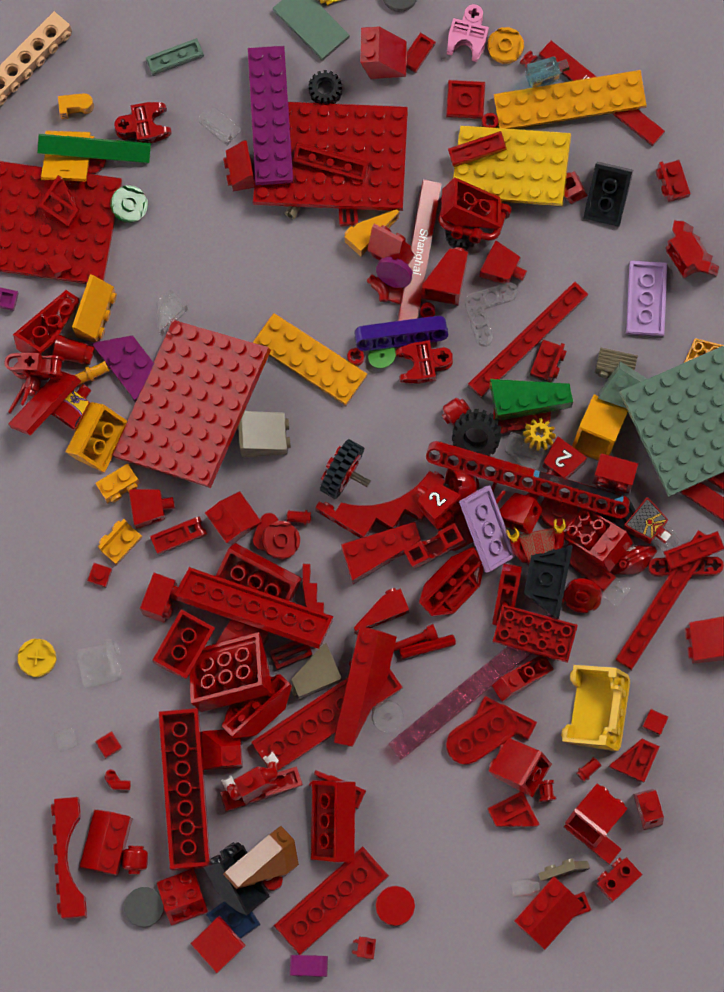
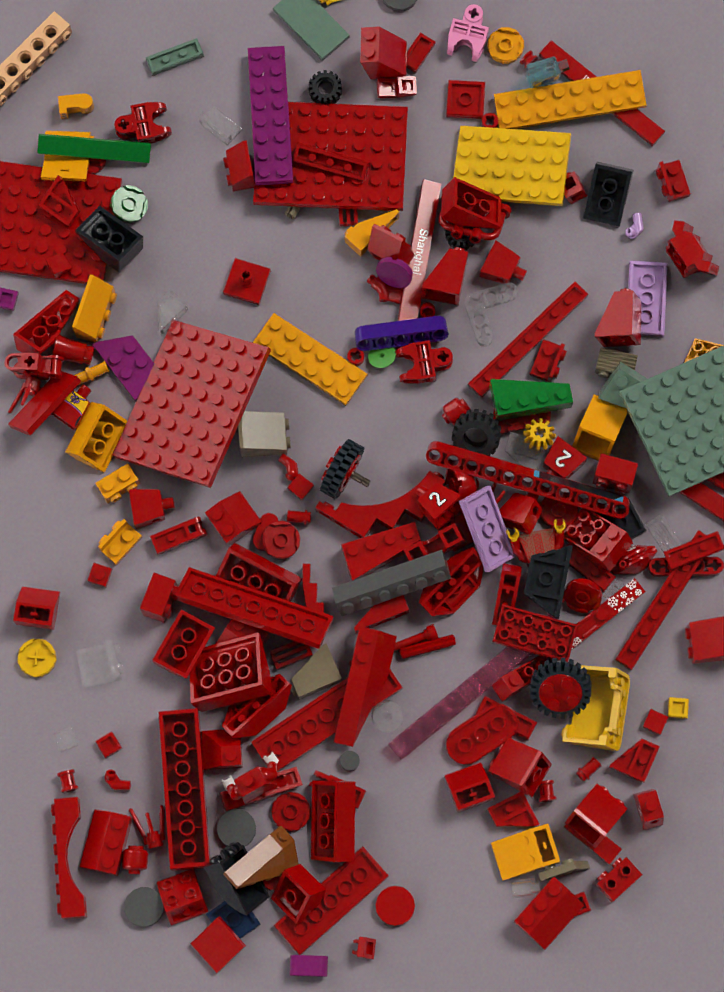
(36, 608): none -> red slope
(67, 781): none -> red bush
(110, 238): none -> black slope
(153, 838): none -> red plant
(235, 827): none -> dark grey tile
(247, 281): none -> red tile
(291, 466): none -> red arm
(291, 811): none -> red tile
(298, 893): none -> red slope
(300, 486): none -> red tile
(349, 760): none -> dark grey tile
(391, 583): none -> dark grey brick
(395, 88): none -> slope
(469, 787): none -> red slope
(477, 149): red tile -> none
(525, 852): none -> light orange slope
(560, 688): none -> wheel
(607, 611): none -> red piece
(621, 320): none -> red slope
(636, 228): none -> lavender arm
(648, 523): torso -> none
(678, 708): none -> yellow tile

